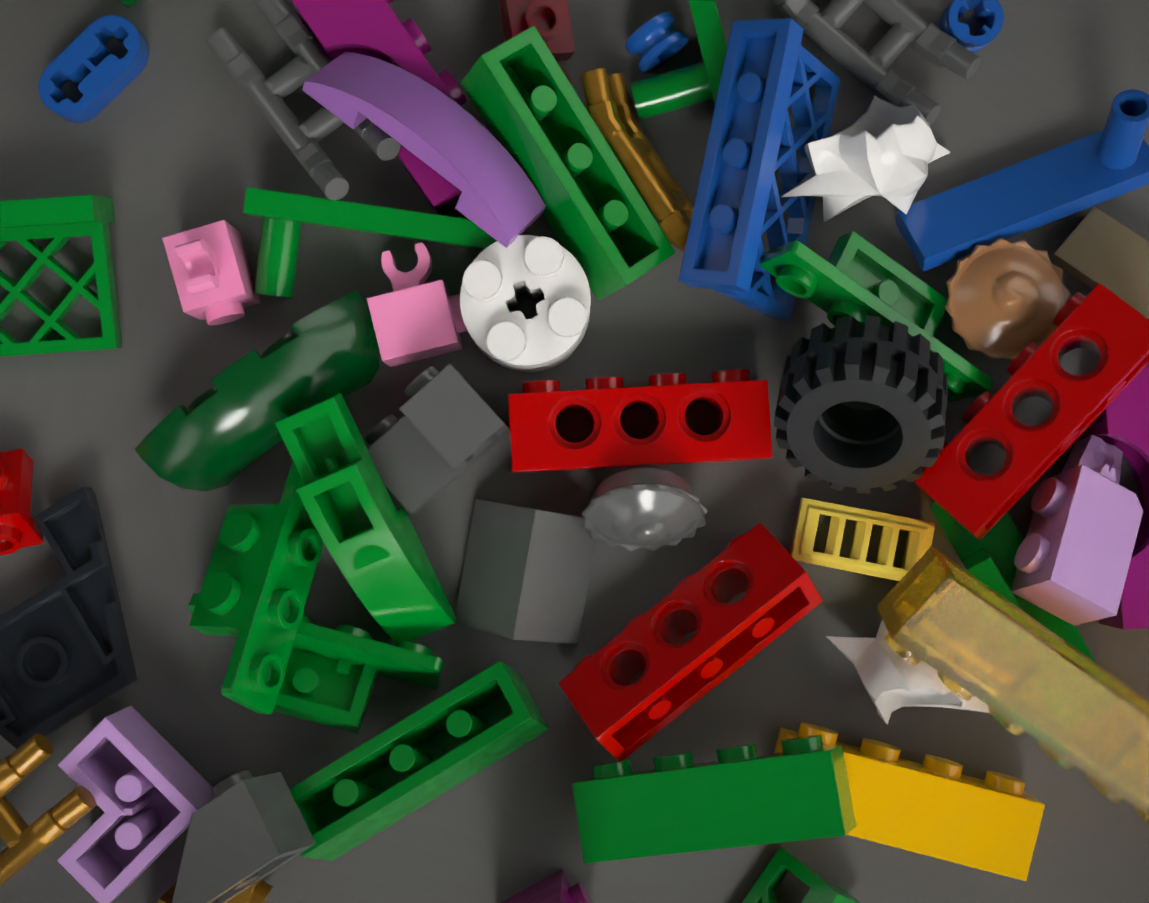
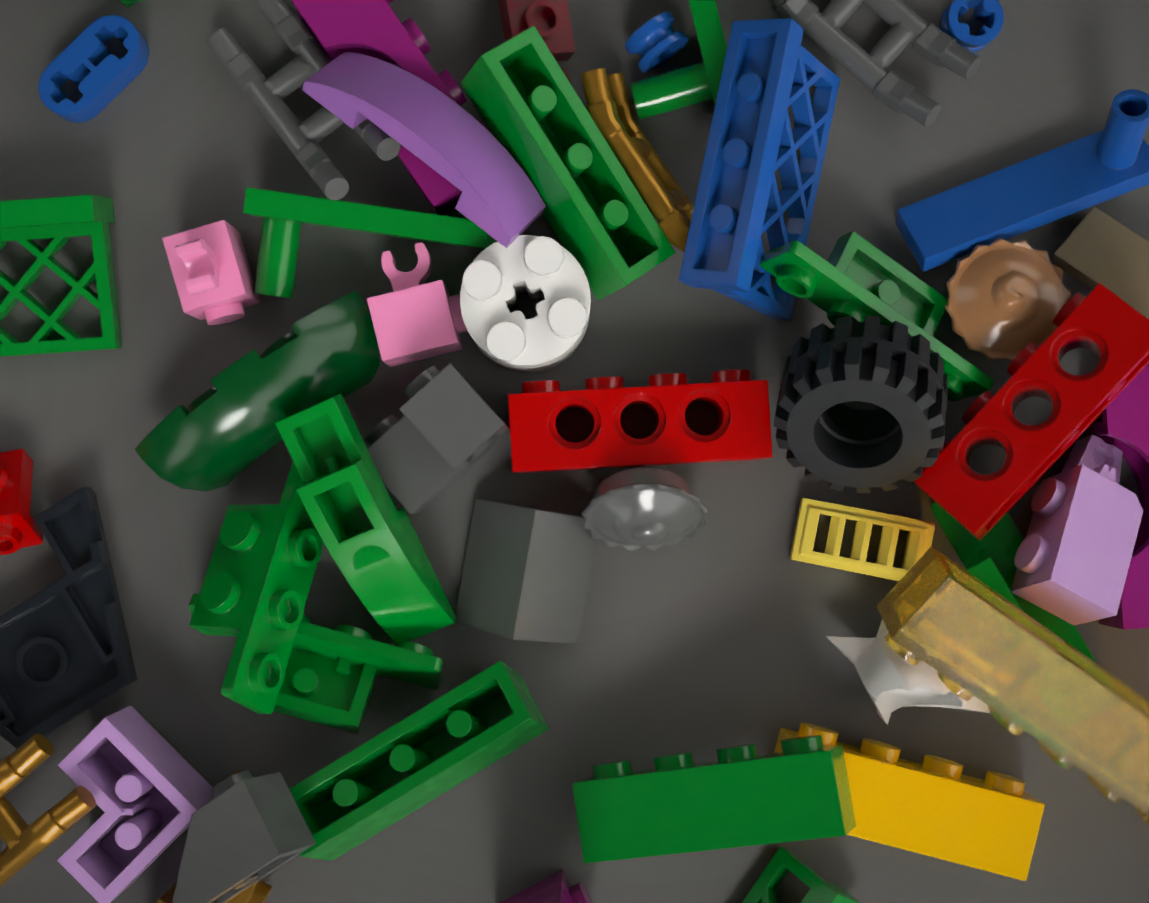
(681, 674): red brick -> none
(876, 156): white hair -> none

